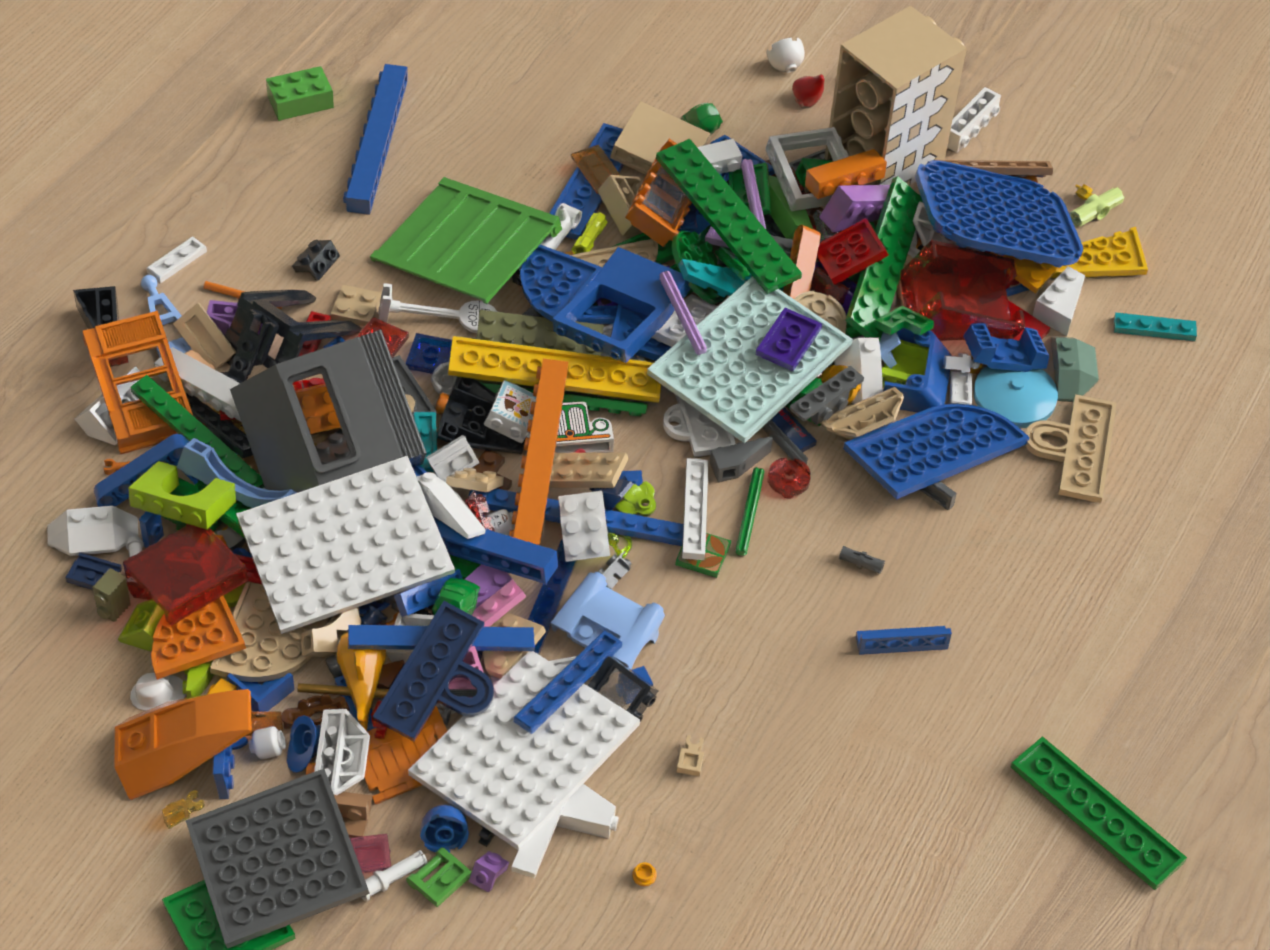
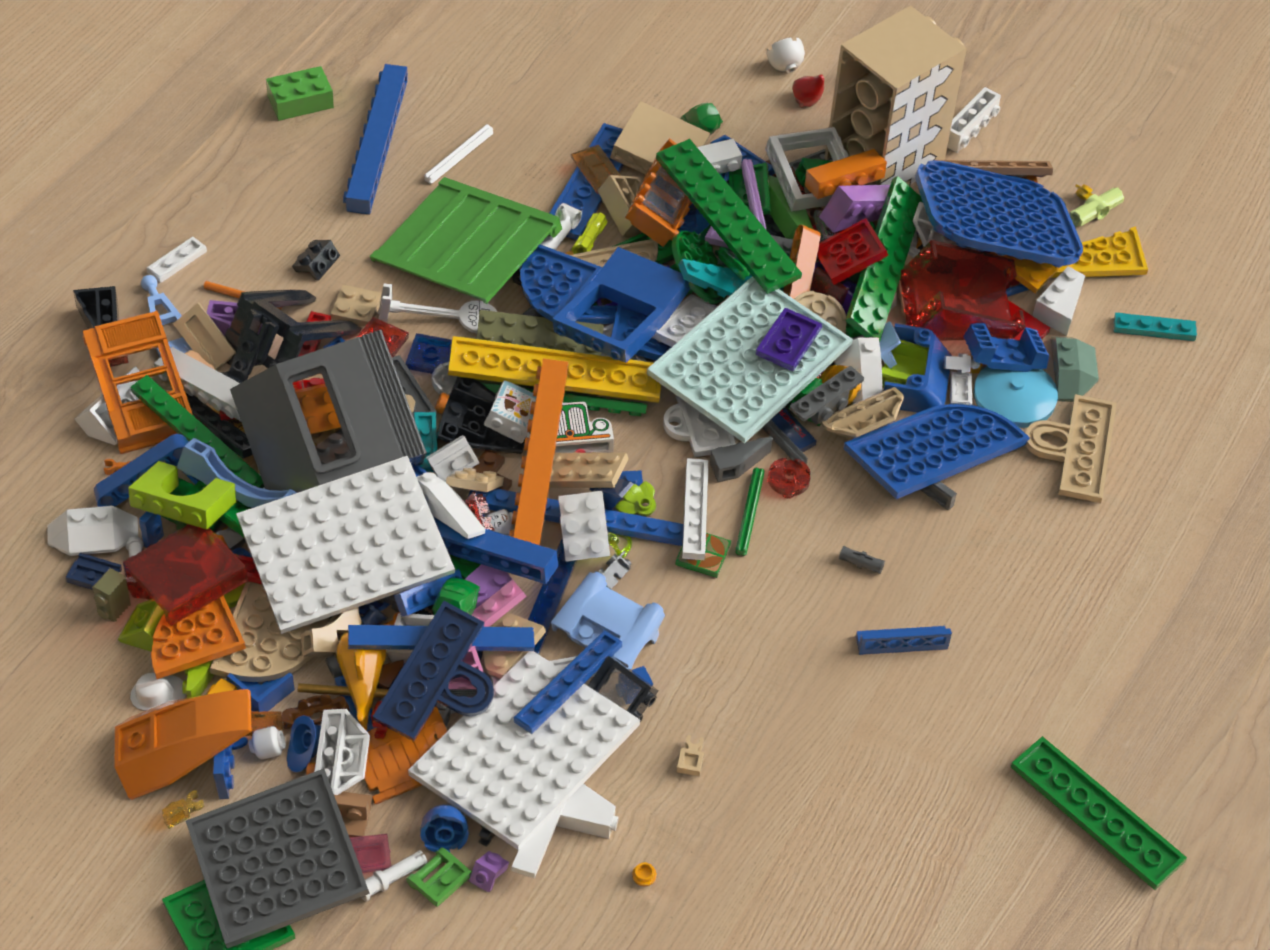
(458, 154): none -> white axle
(683, 313): lavender axle -> none
(904, 318): green plate -> none

